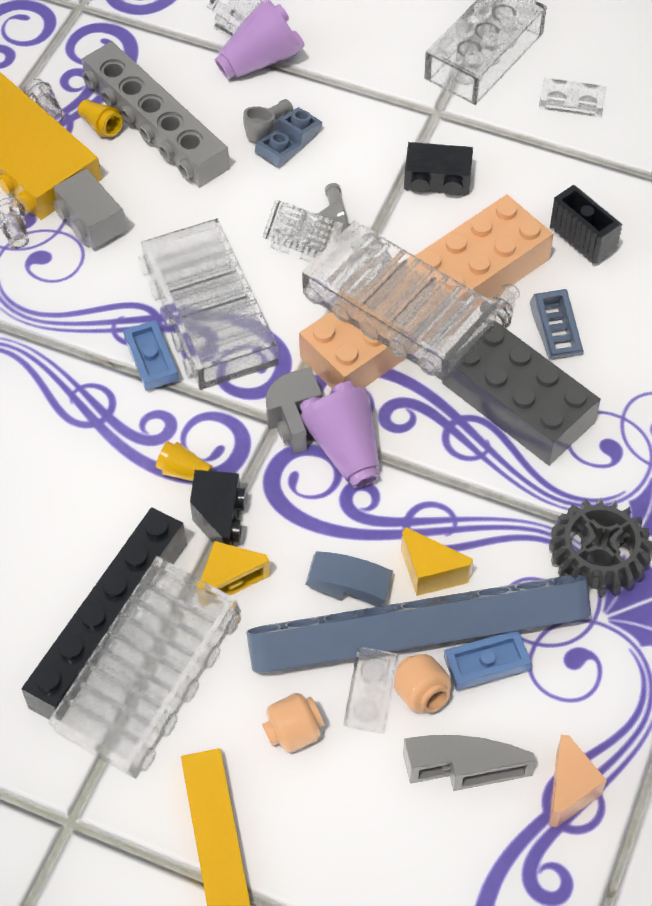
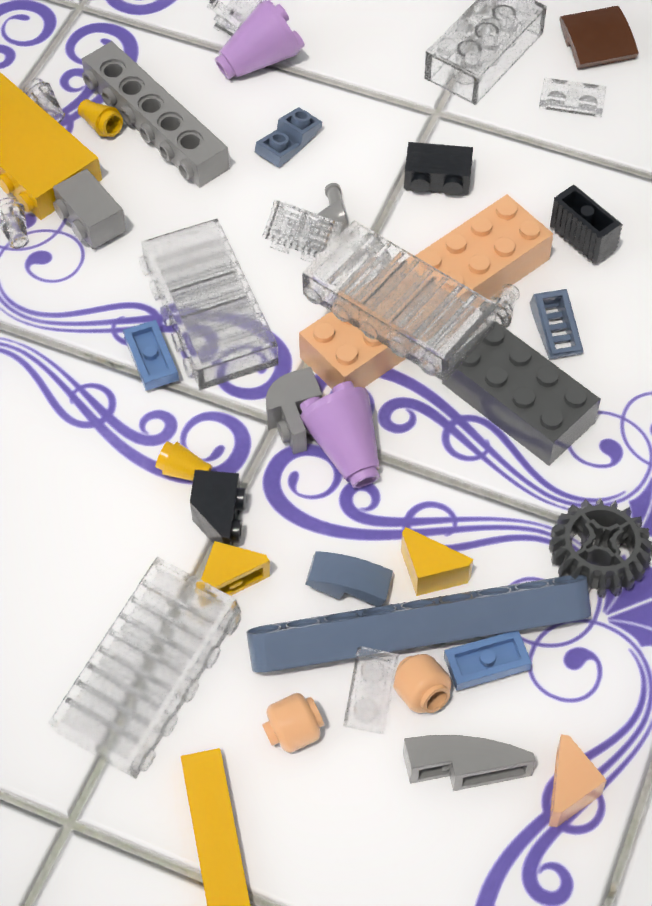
(53, 677): black arch -> none
(260, 120): light grey bar -> none
(599, 37): none -> reddish brown slope

